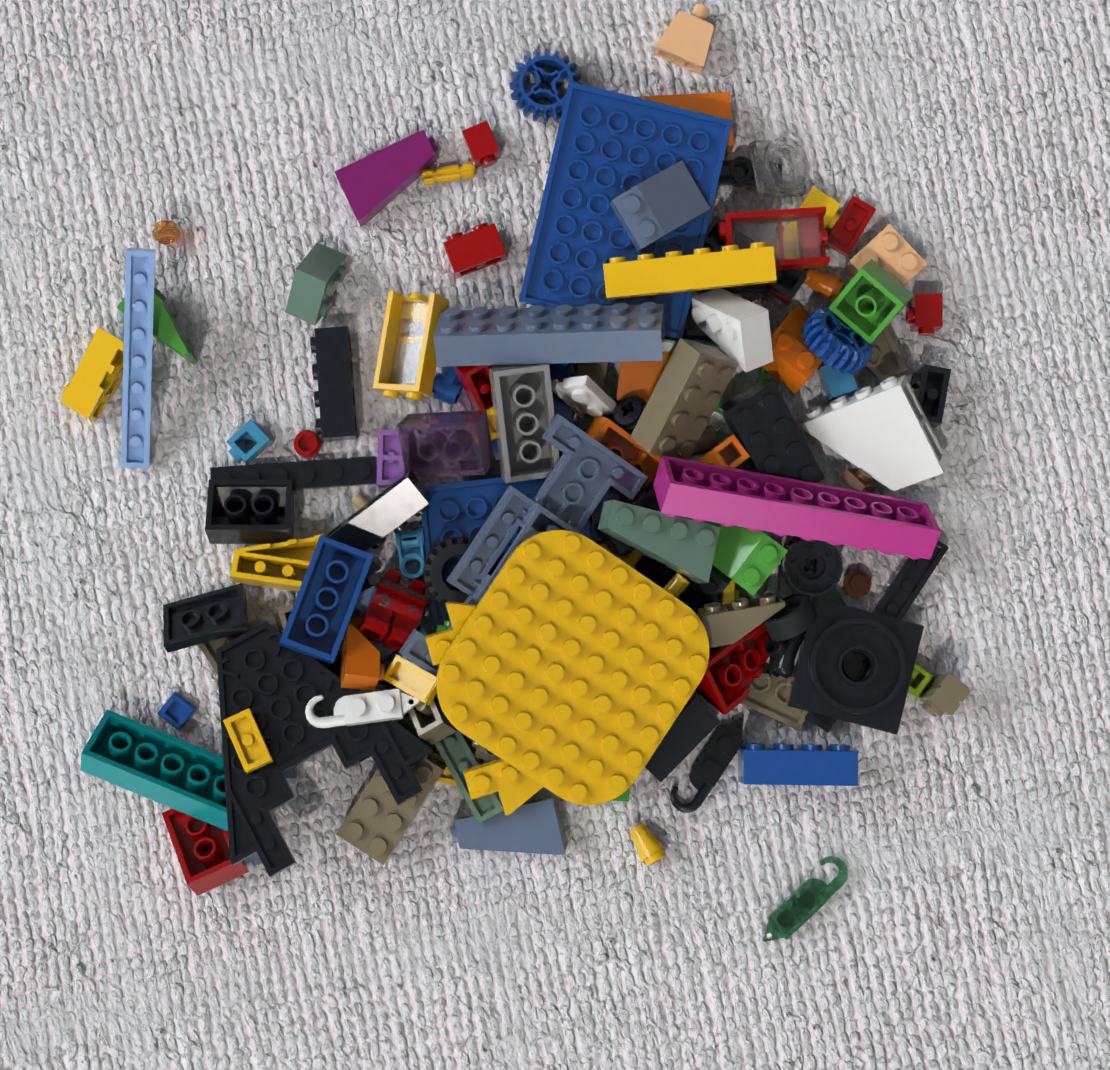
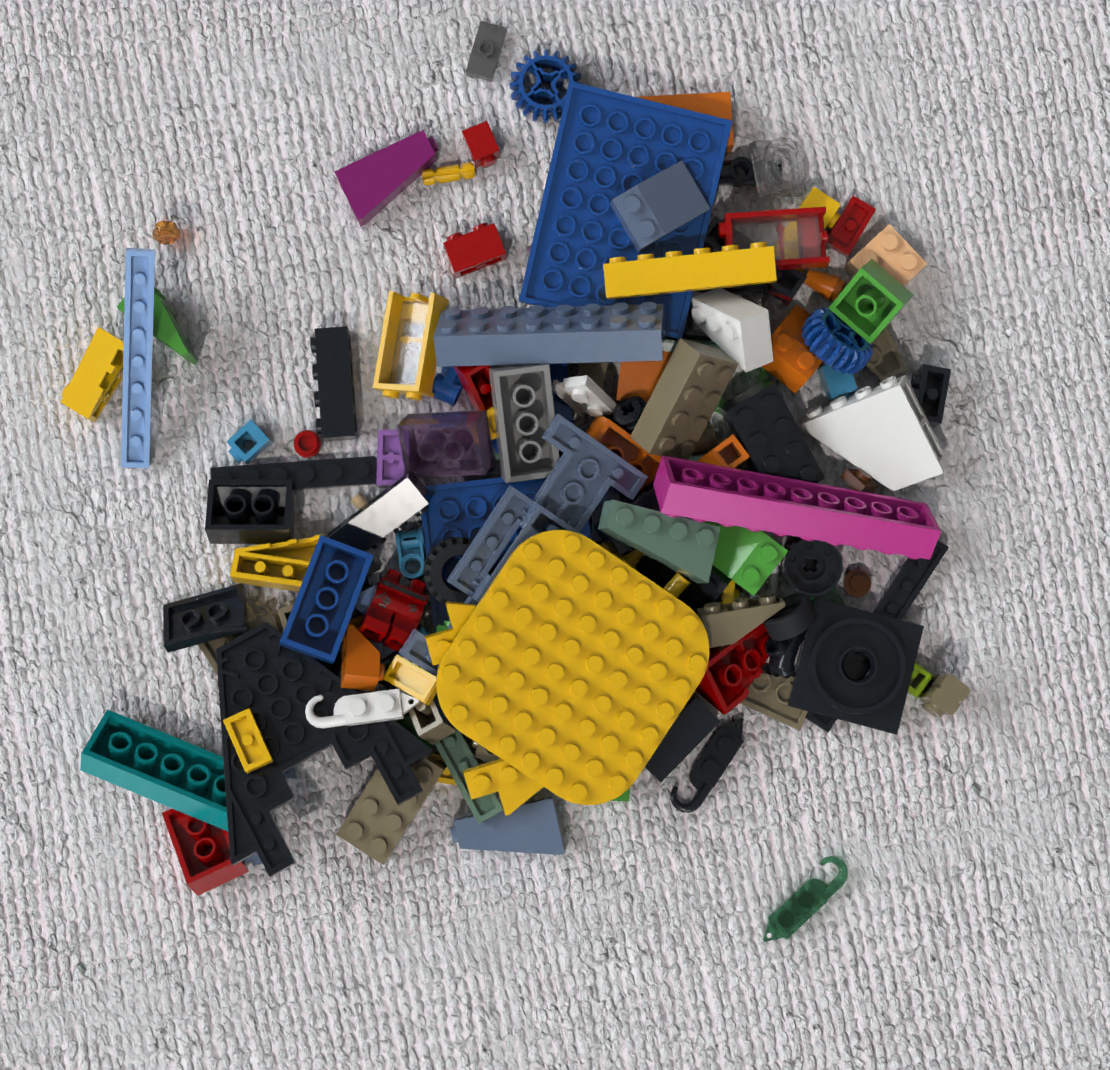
(177, 711): blue tile -> none
(315, 282): sand green brick -> none
(486, 51): none -> flat silver plate
(647, 845): yellow cone -> none
(687, 39): light nougat torso -> none
(798, 766): blue brick -> none
(925, 314): red brick -> none

